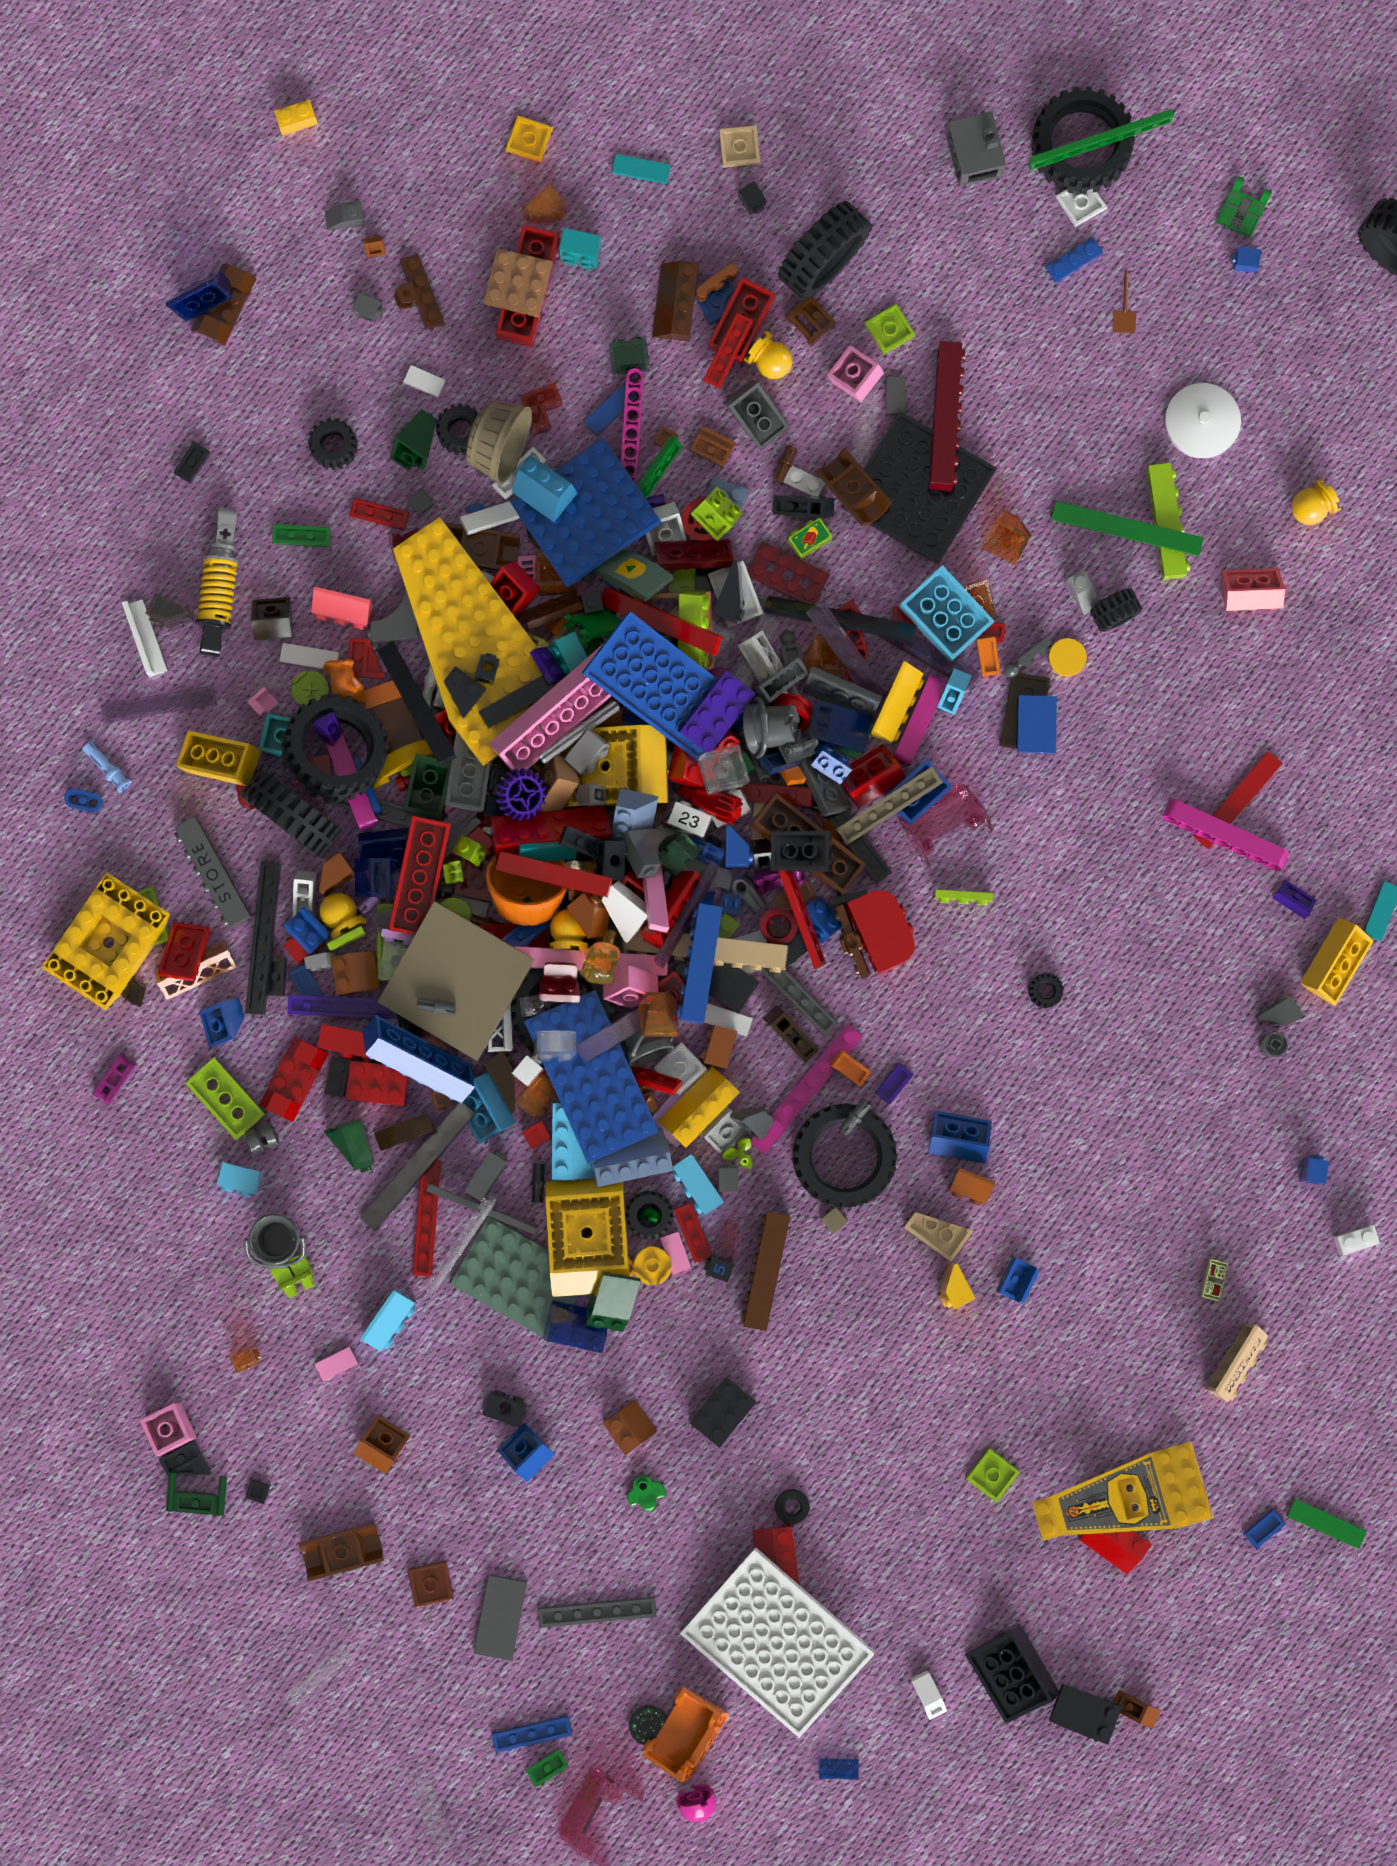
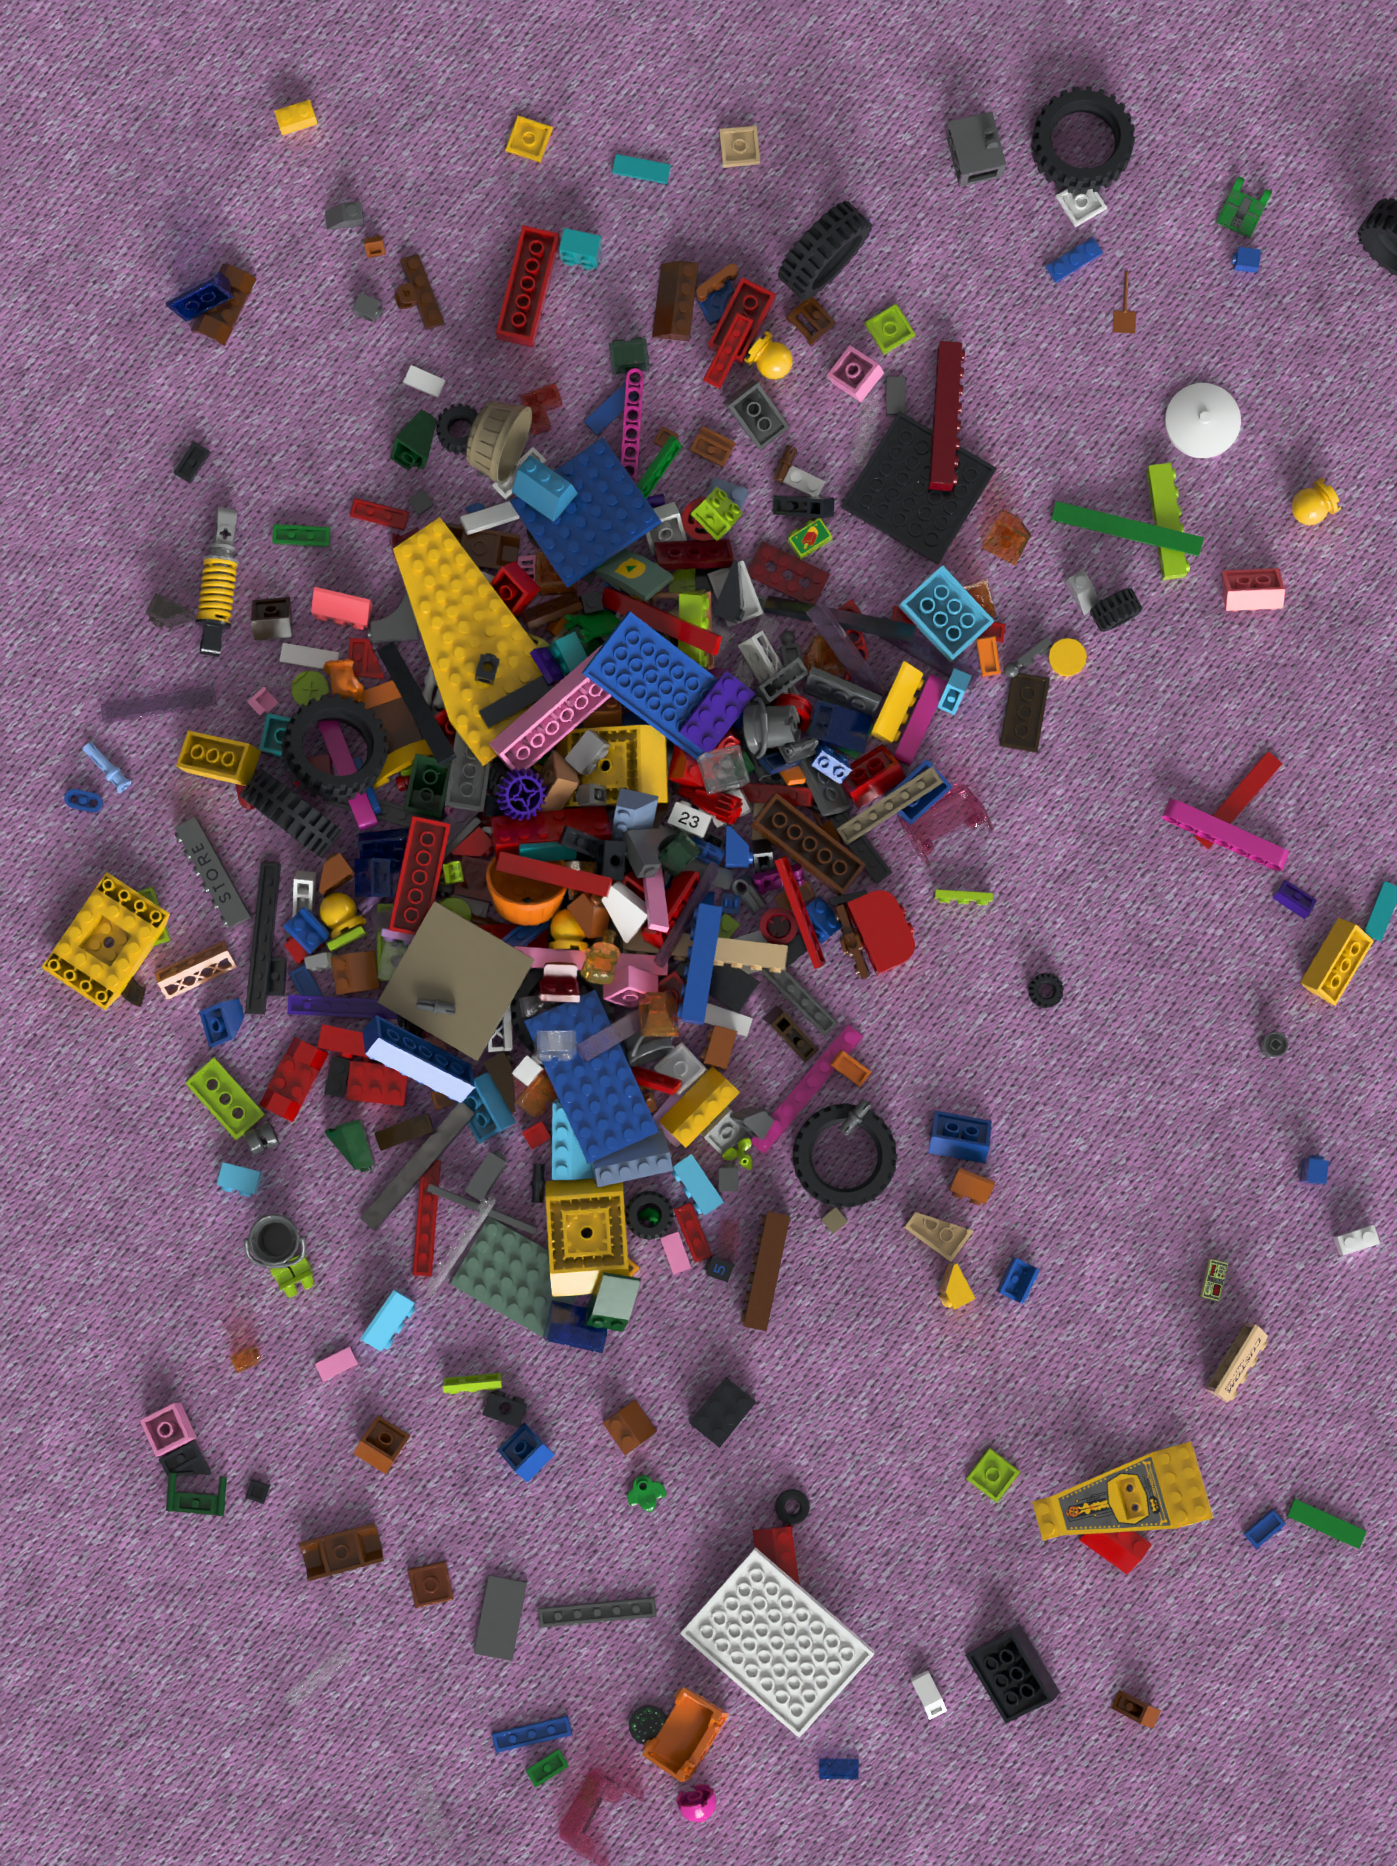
(114, 1079): magenta plate -> none
(145, 638): white fence -> none
(184, 951): red tile -> none
(328, 728): dark purple slope -> none
(337, 458): black tyre -> none
(463, 690): black wing -> none
(470, 850): lime bracket -> none
(472, 1383): none -> lime plate
(518, 282): medium nougat plate -> none
(545, 207): clear orange slope -> none
(578, 732): light grey axle -> none
(652, 1265): yellow tile -> none
(752, 198): black brick -> none
(801, 851): black slope -> none
(854, 488): reddish brown piece -> none
(894, 1083): dark purple tile -> none
(1037, 724): blue tile -> none
(1085, 1713): black slope -> none
(1100, 139): green tile -> none
(1282, 1013): dark grey slope -> none

